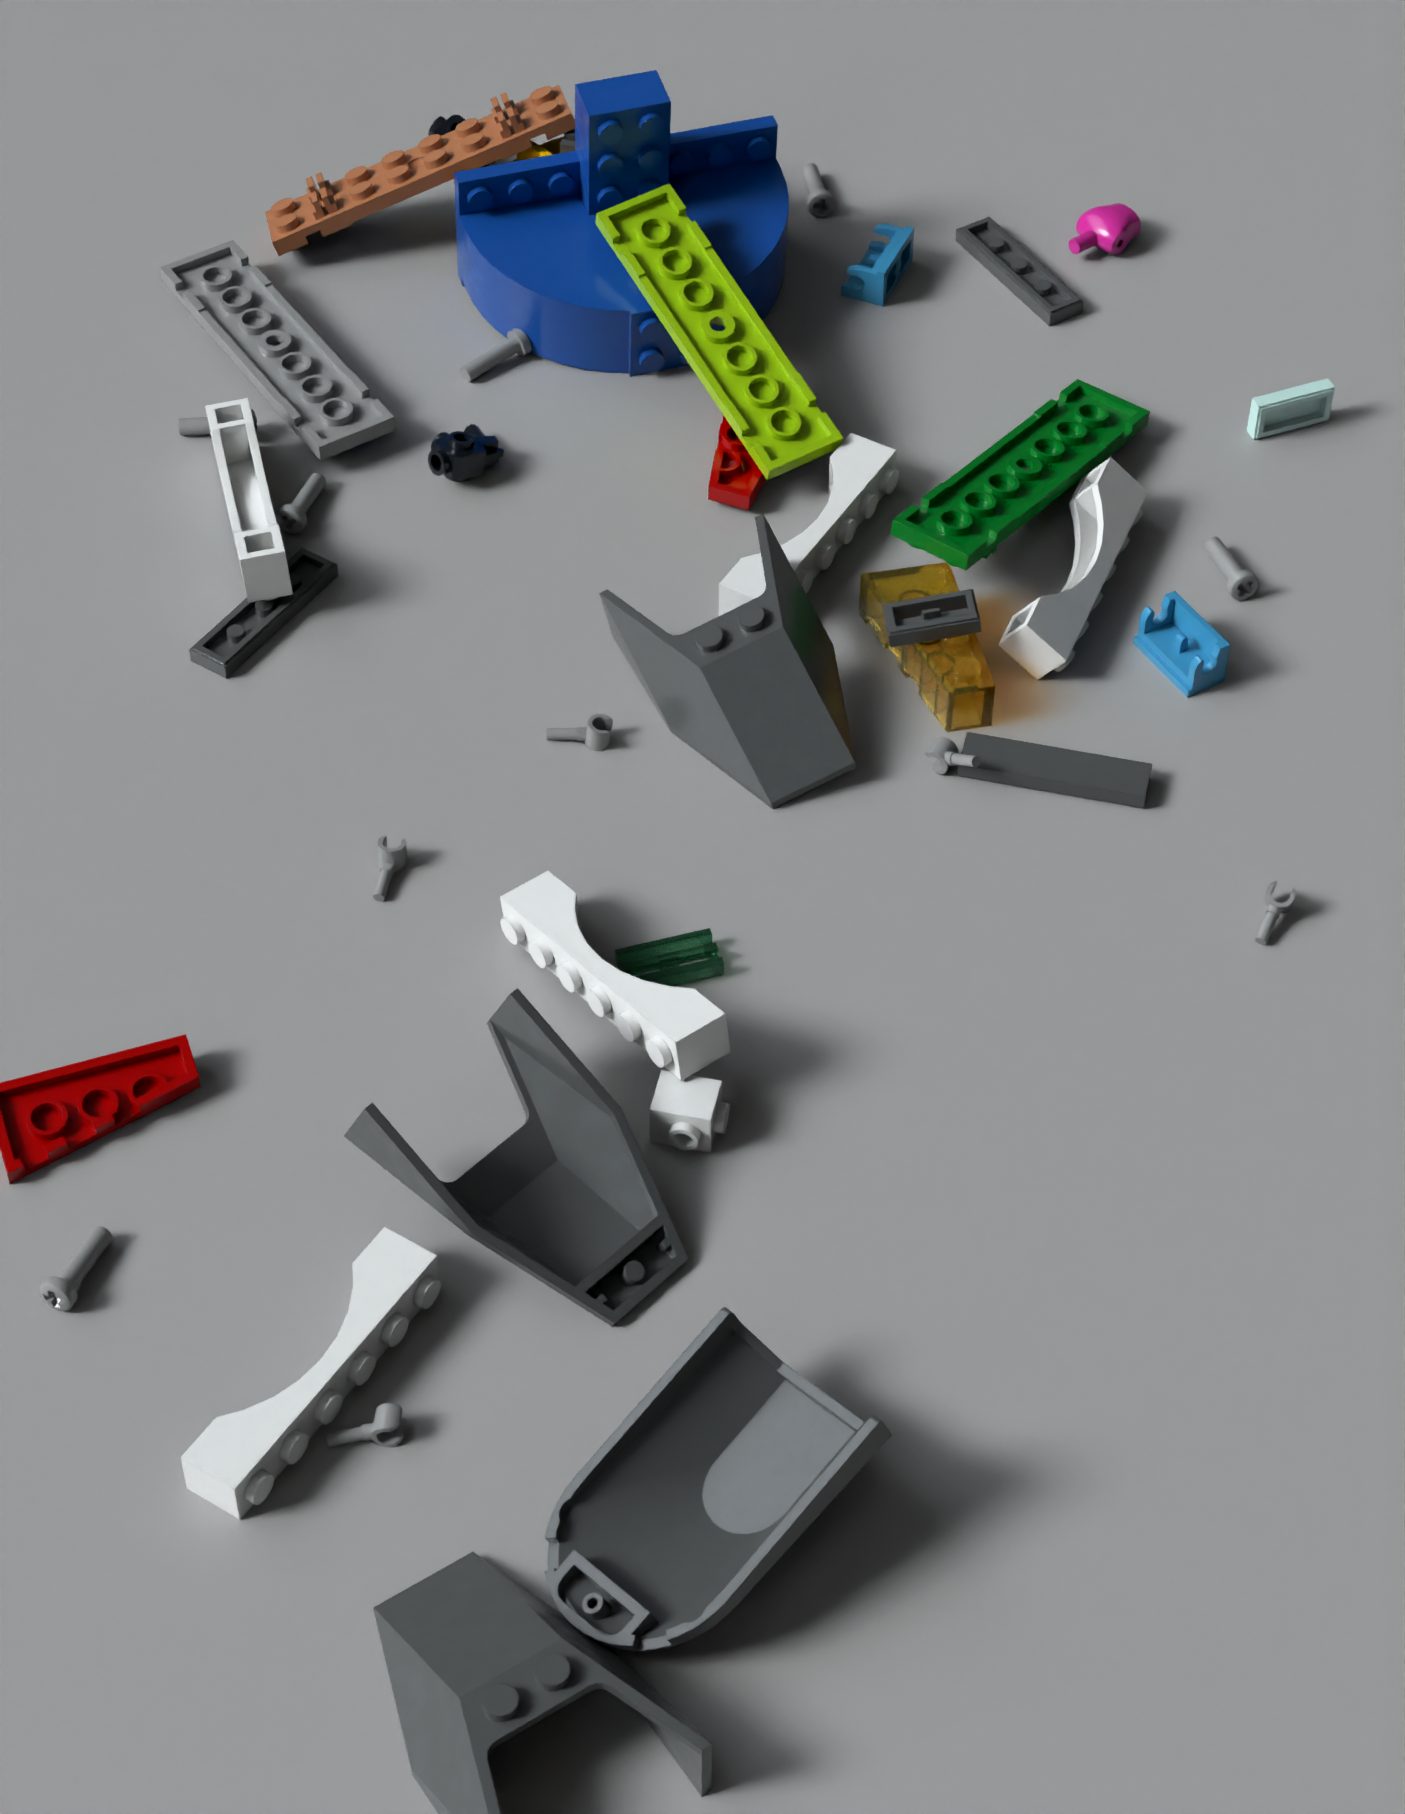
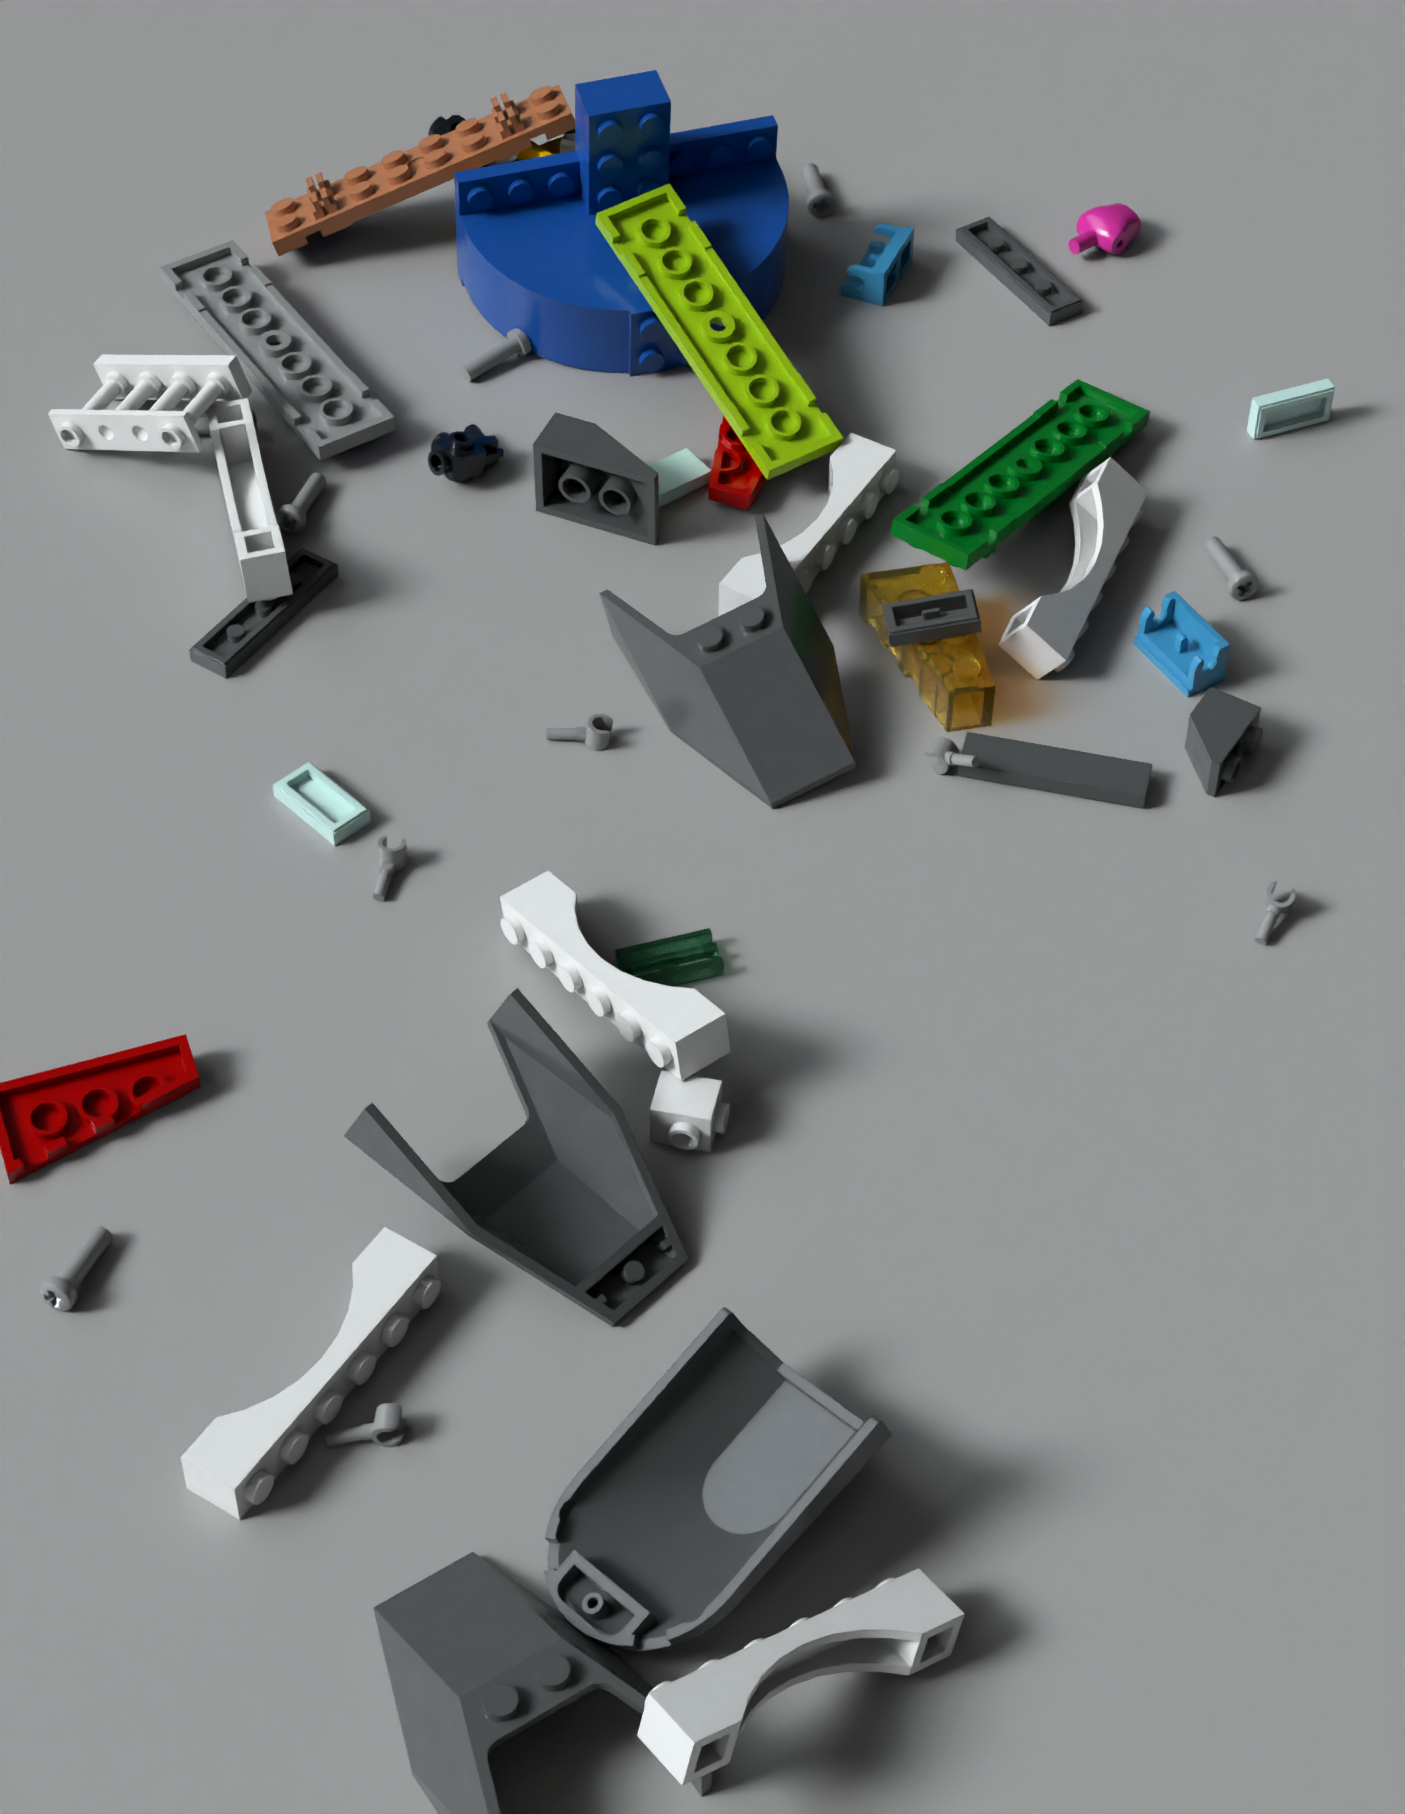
(150, 378): none -> white fence
(322, 803): none -> light aqua tile
(594, 480): none -> dark grey slope
(680, 475): none -> light aqua tile
(888, 1630): none -> white arch
(1220, 736): none -> dark grey slope

